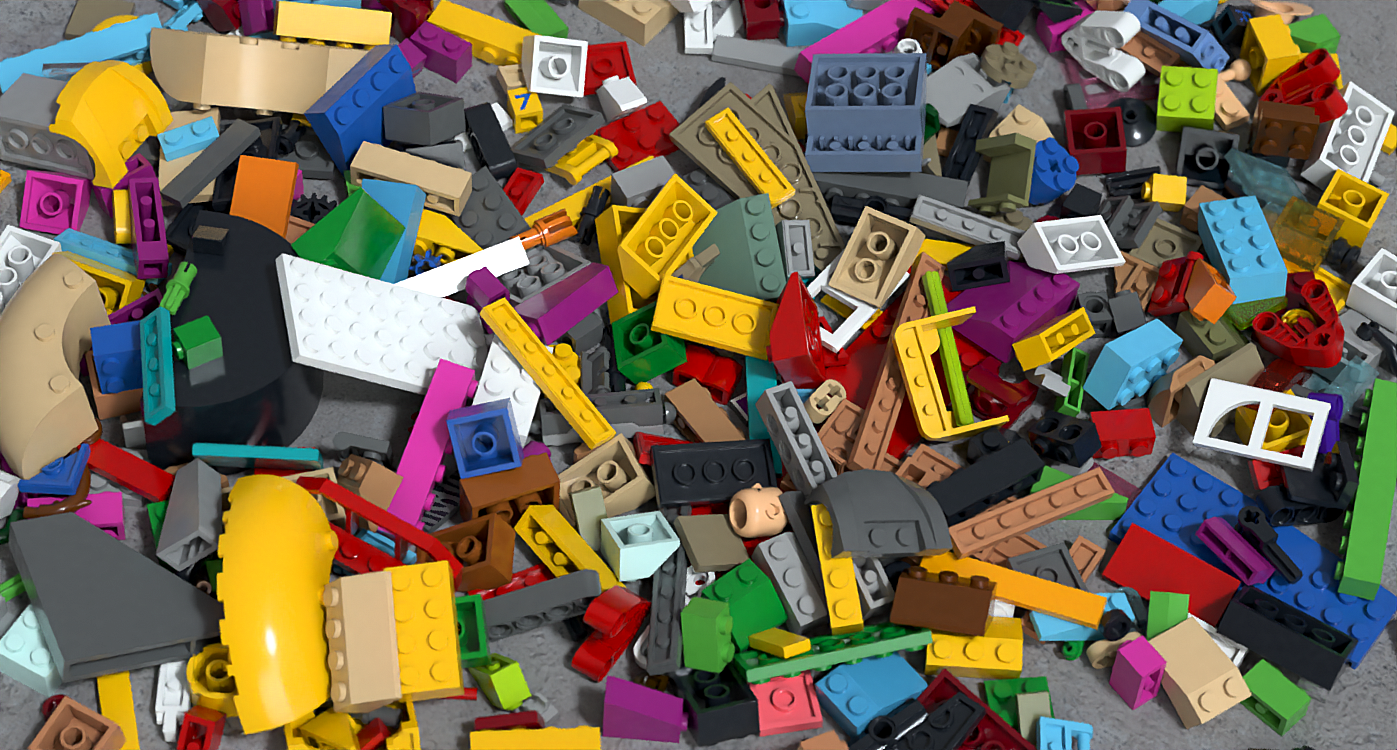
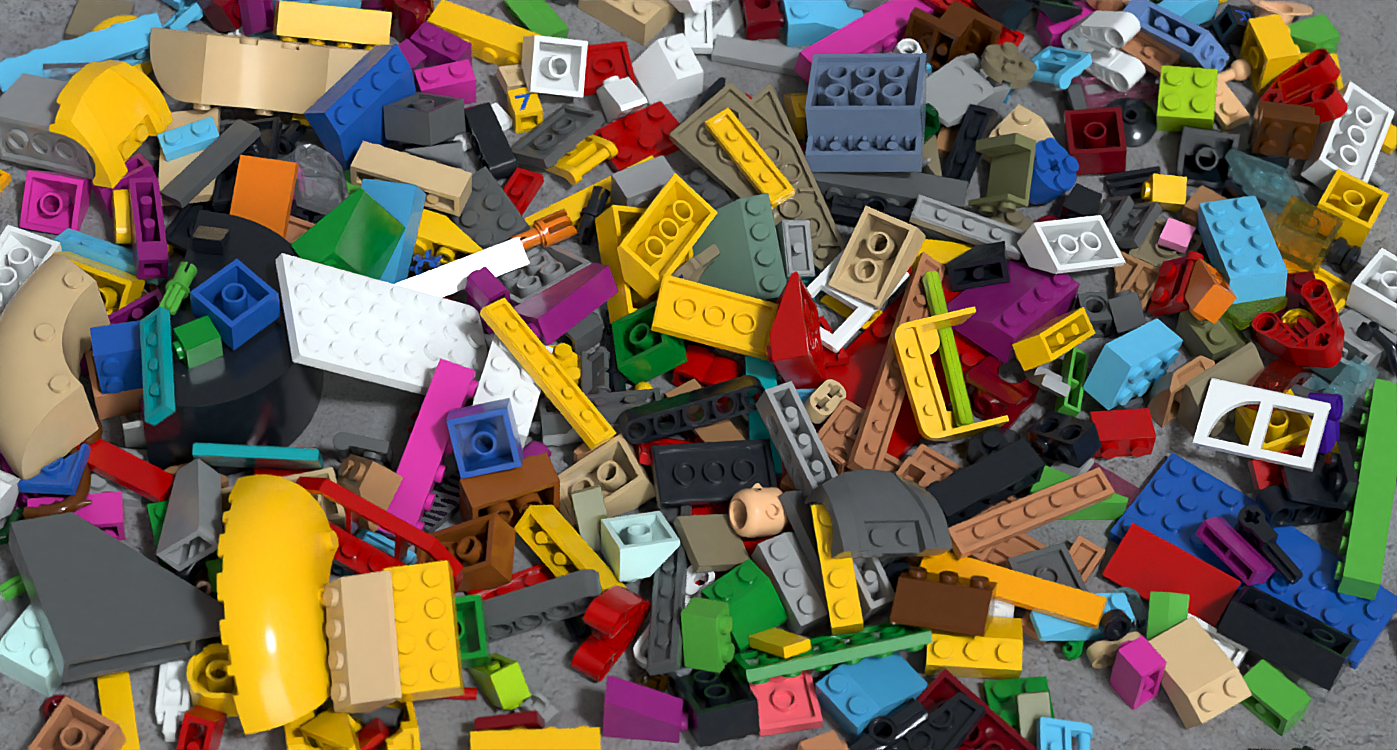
(236, 303): none -> blue brick
(319, 179): none -> clear tile
(448, 79): none -> dark pink brick
(668, 71): none -> white slope
(679, 404): none -> black beam
(1060, 66): none -> medium azure plate
(1176, 235): none -> bright pink tile

